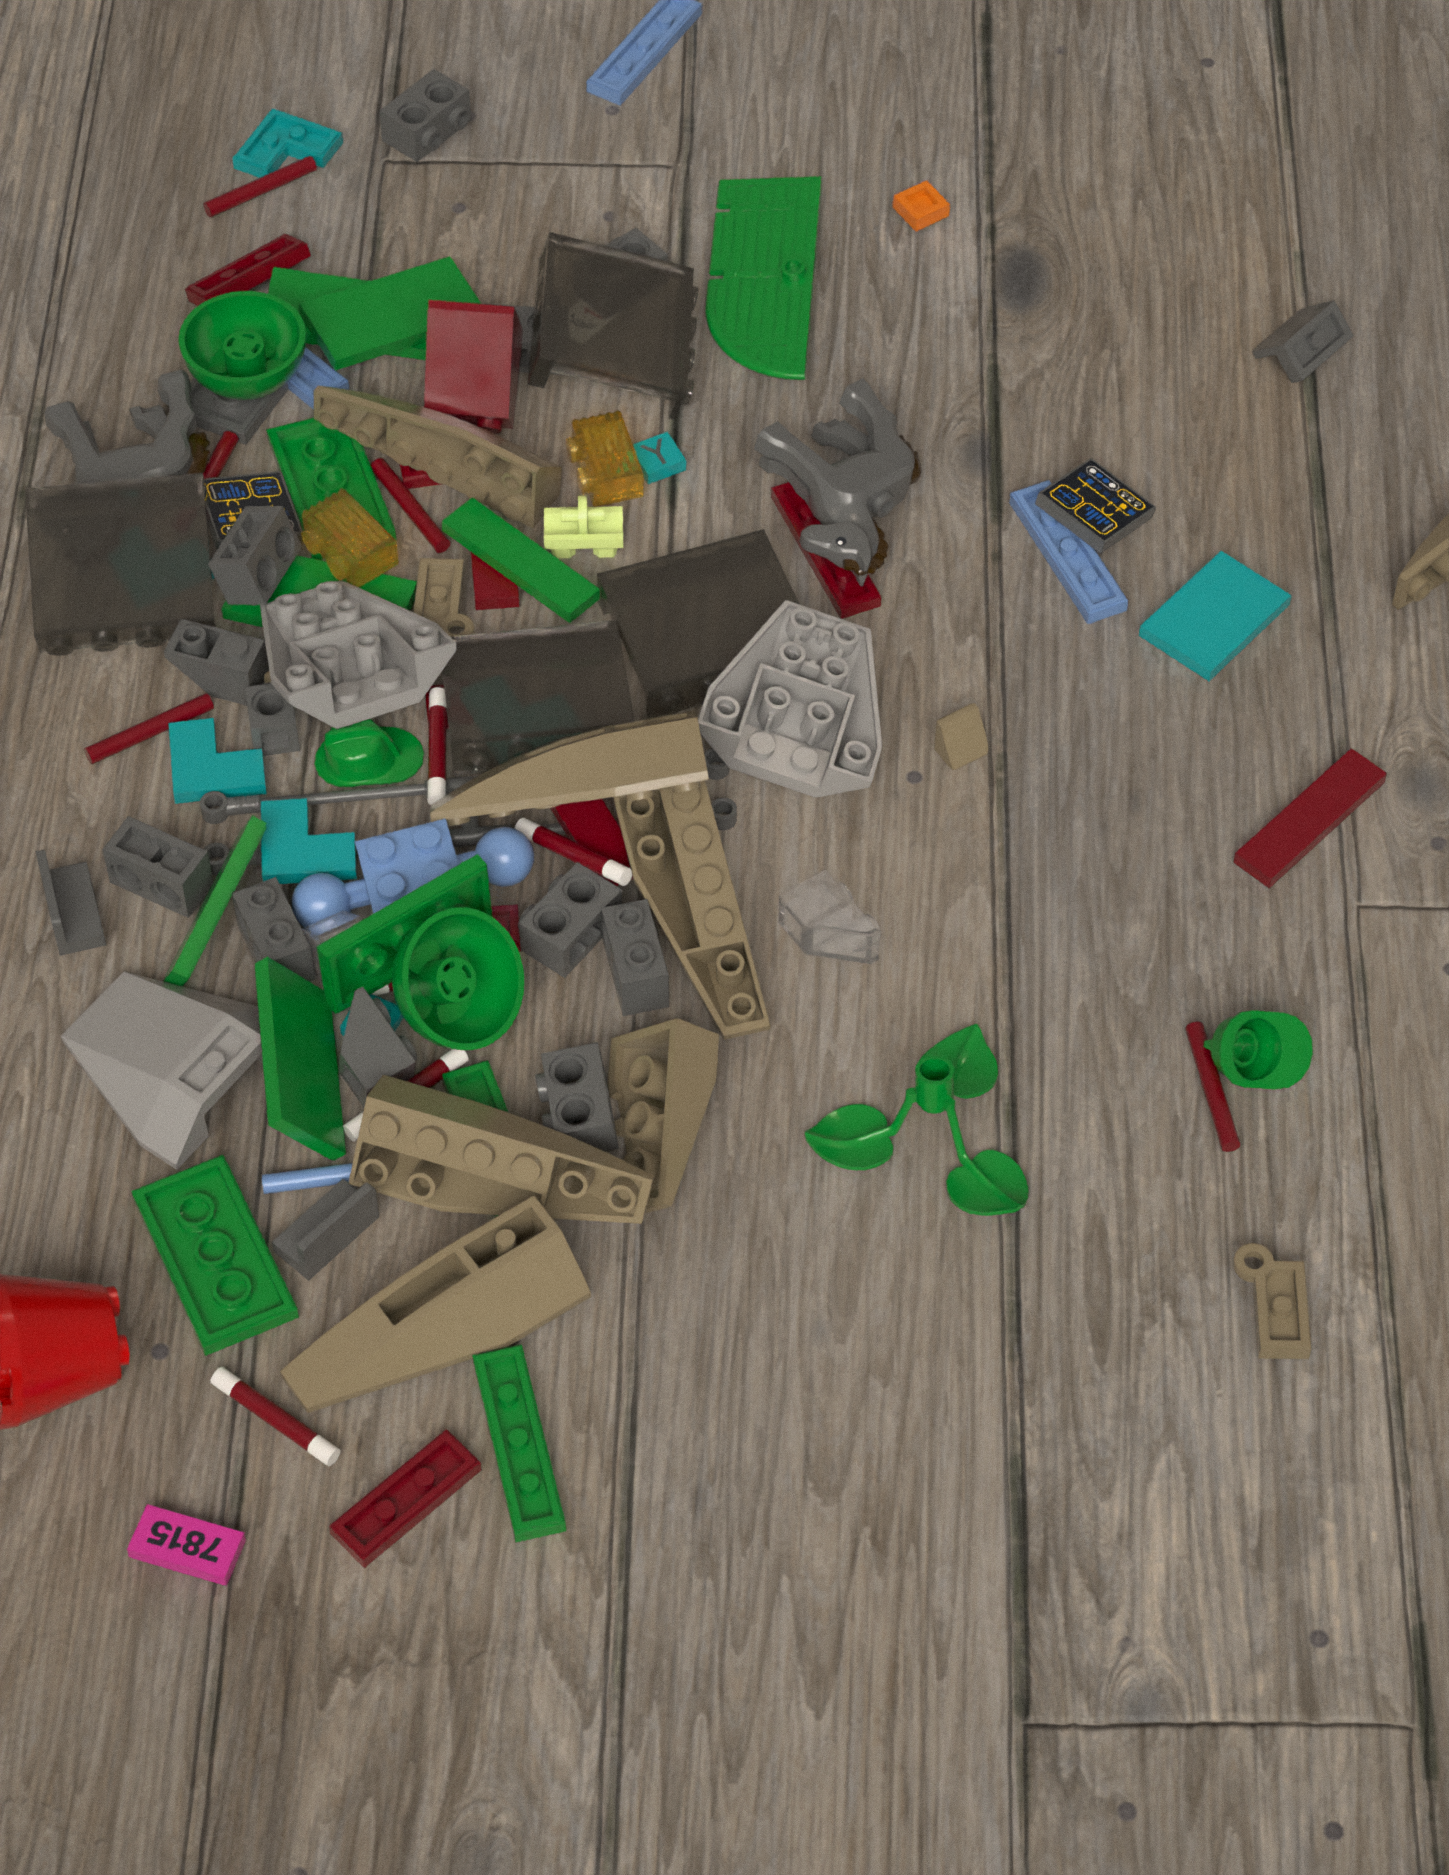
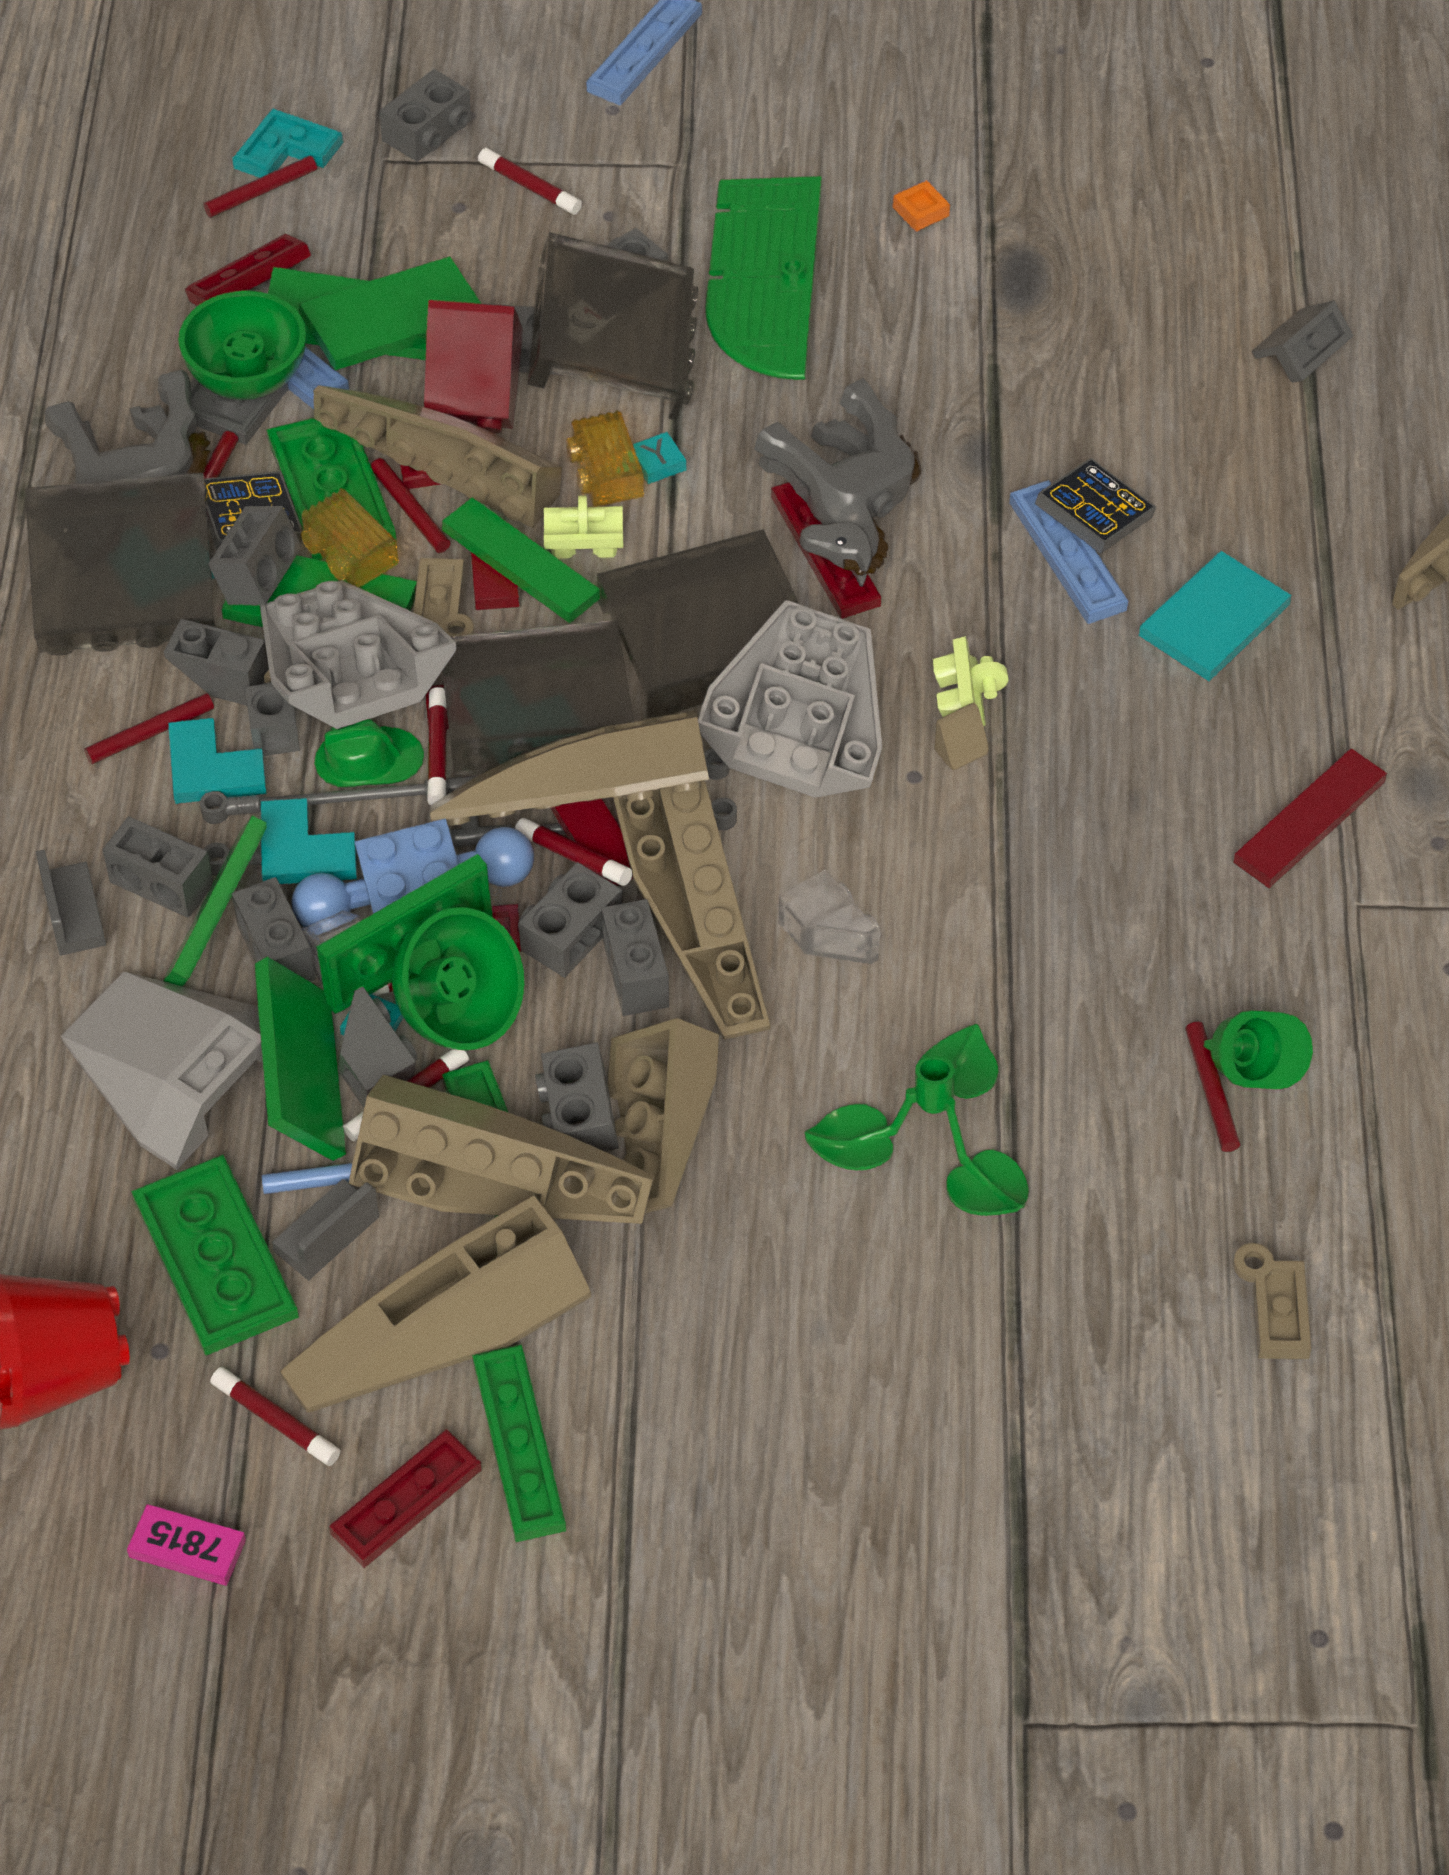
(530, 181): none -> dark red bar
(971, 678): none -> yellowish green hips

